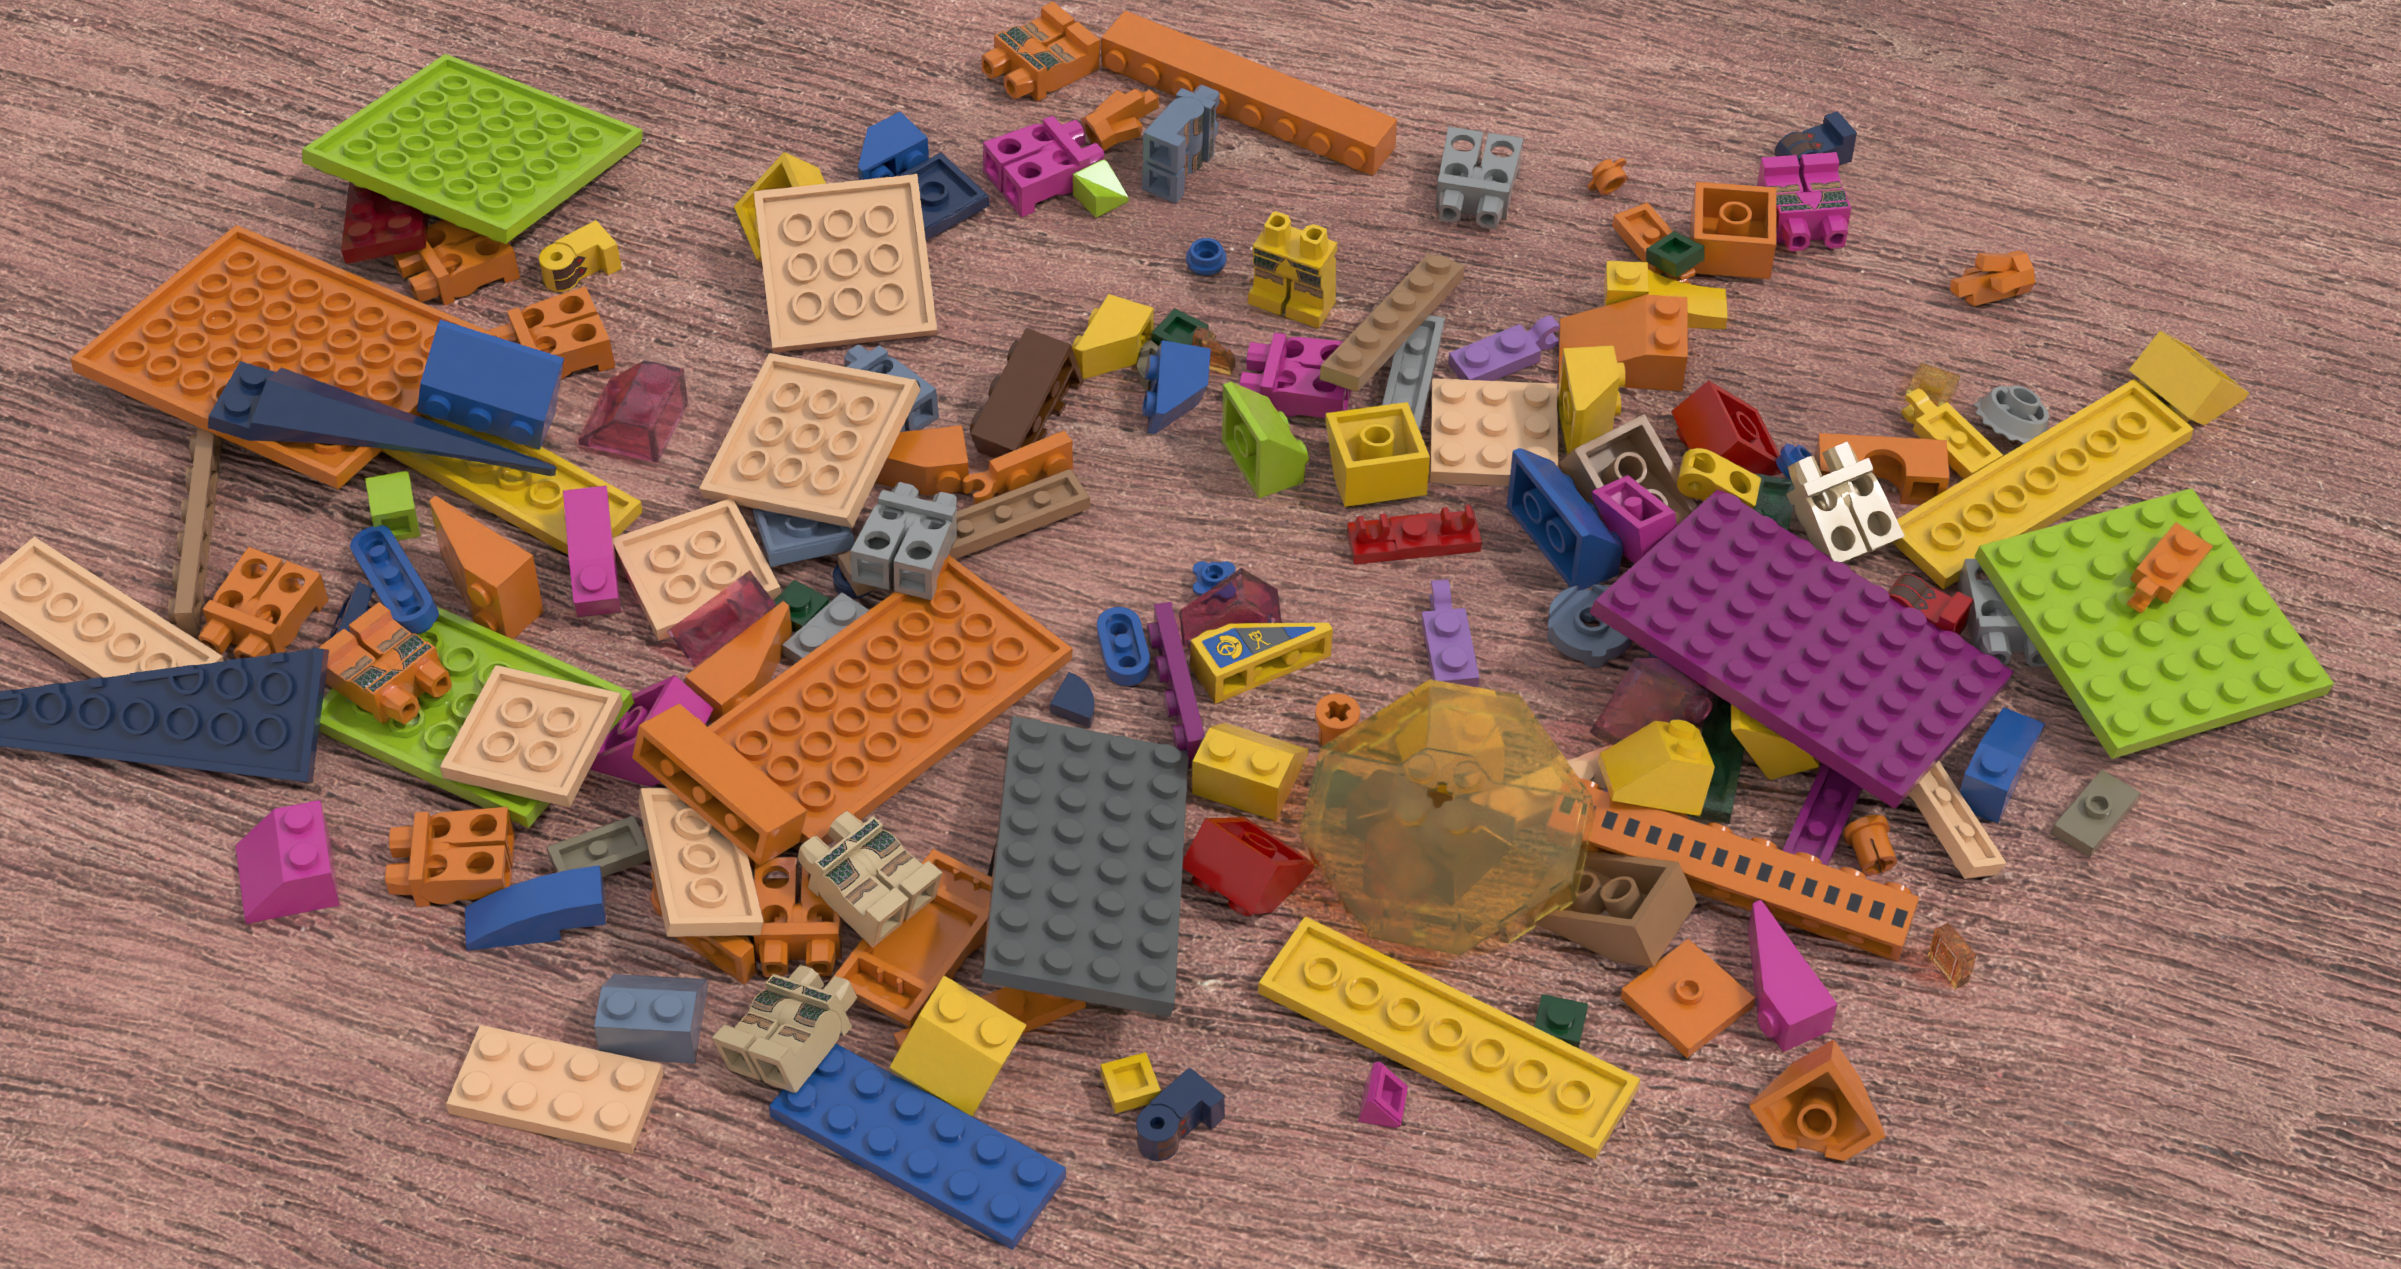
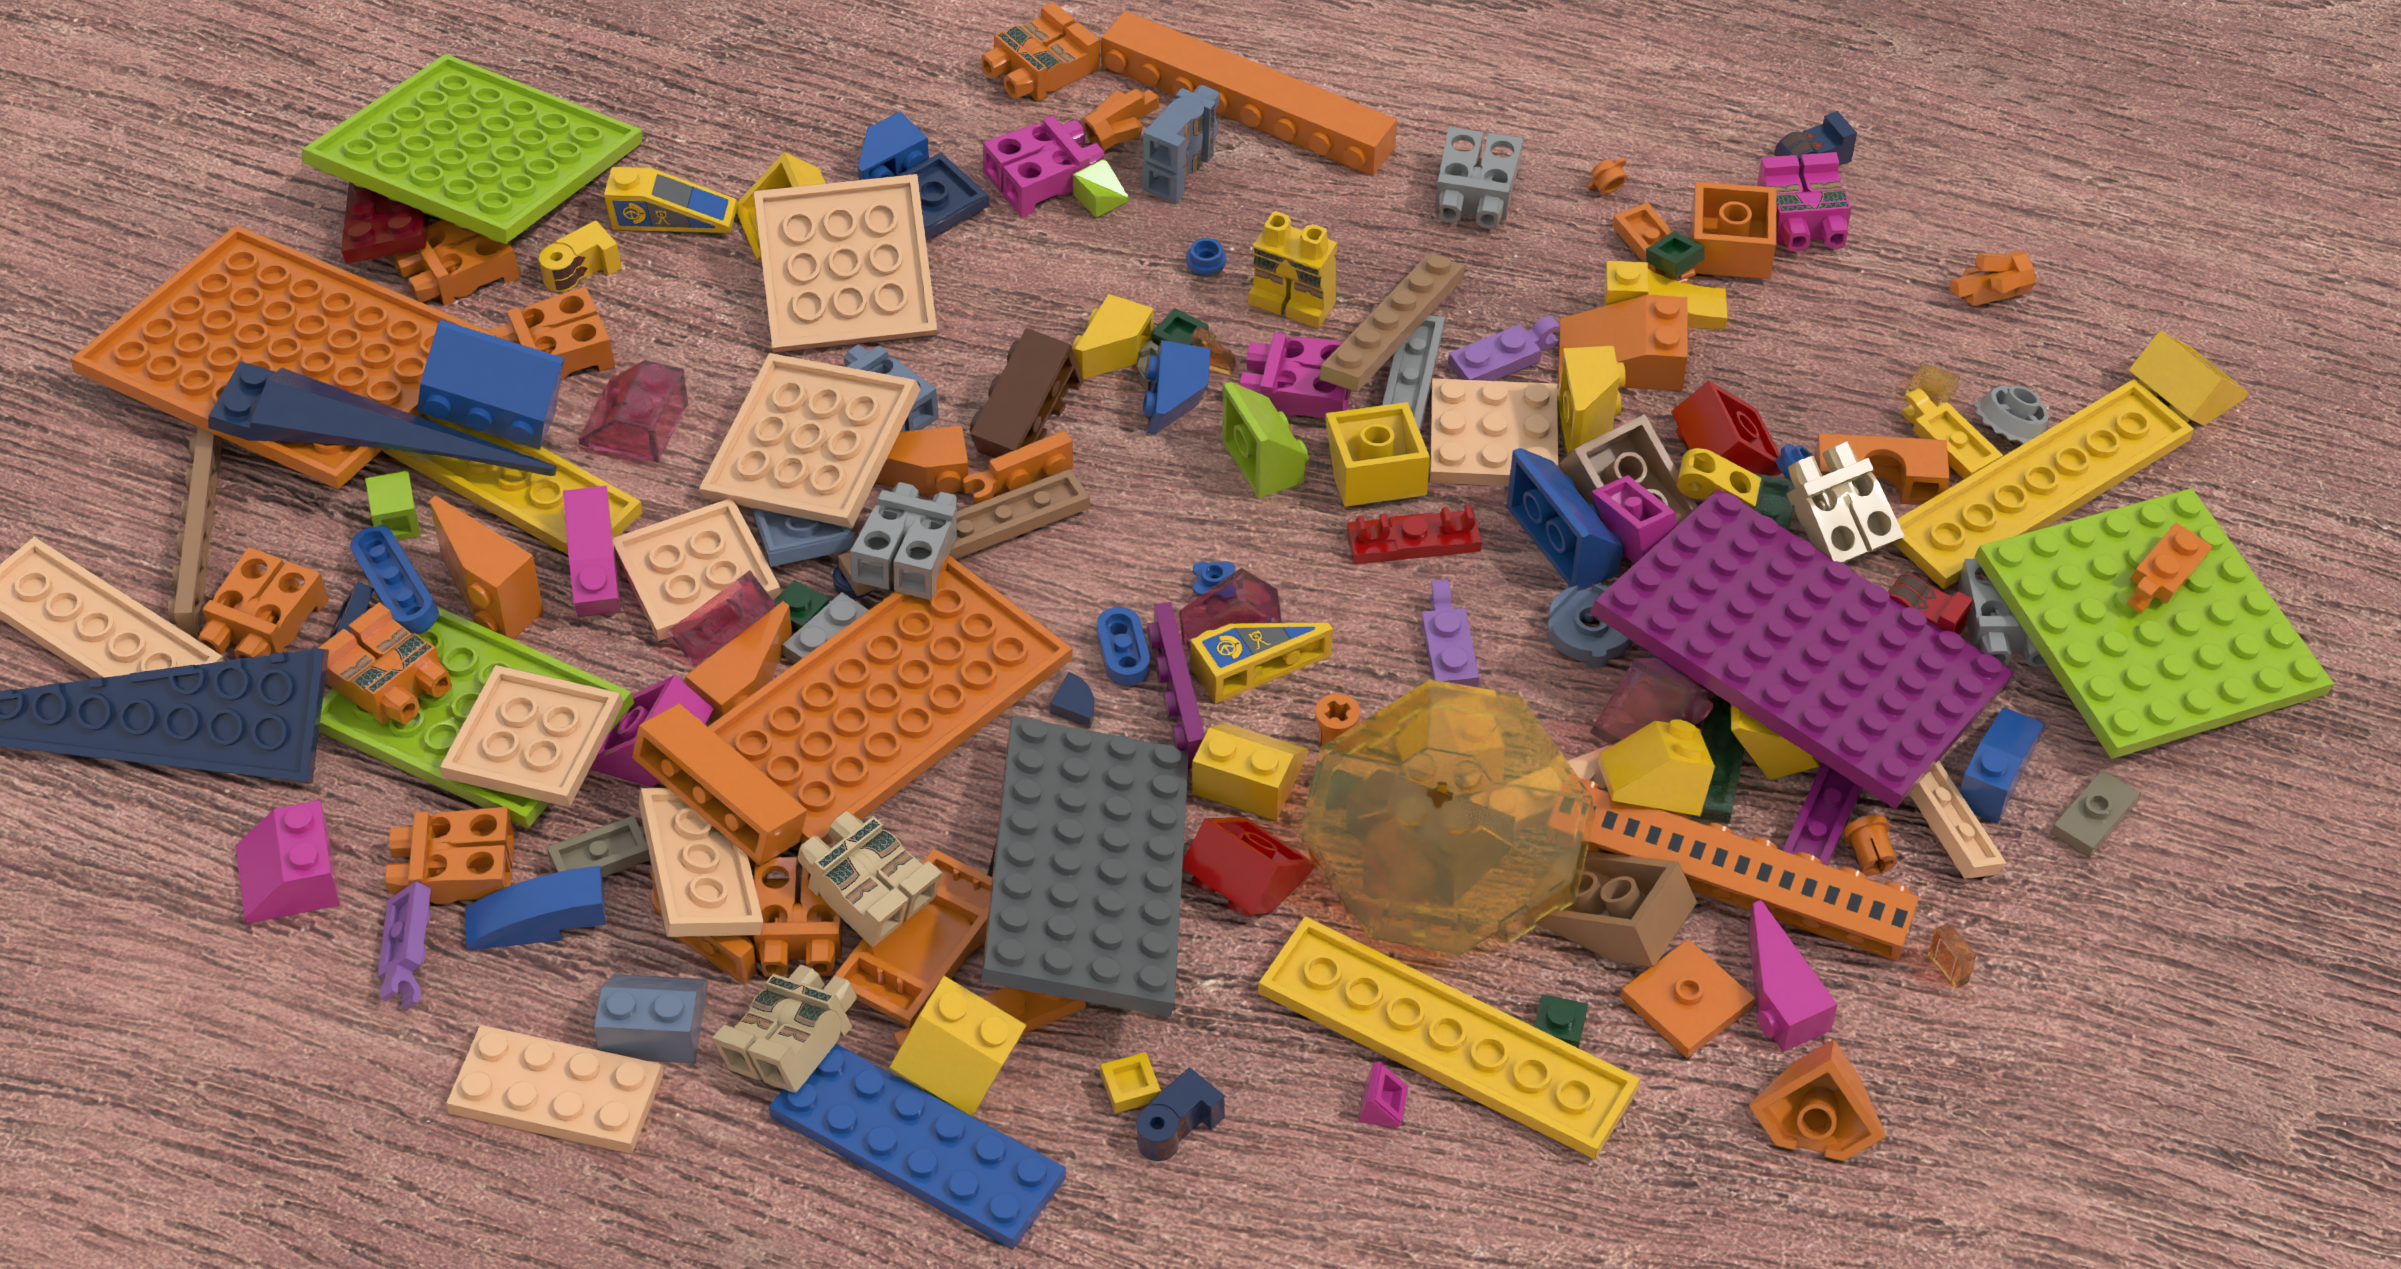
(404, 943): none -> medium lavender plate
(661, 202): none -> slope

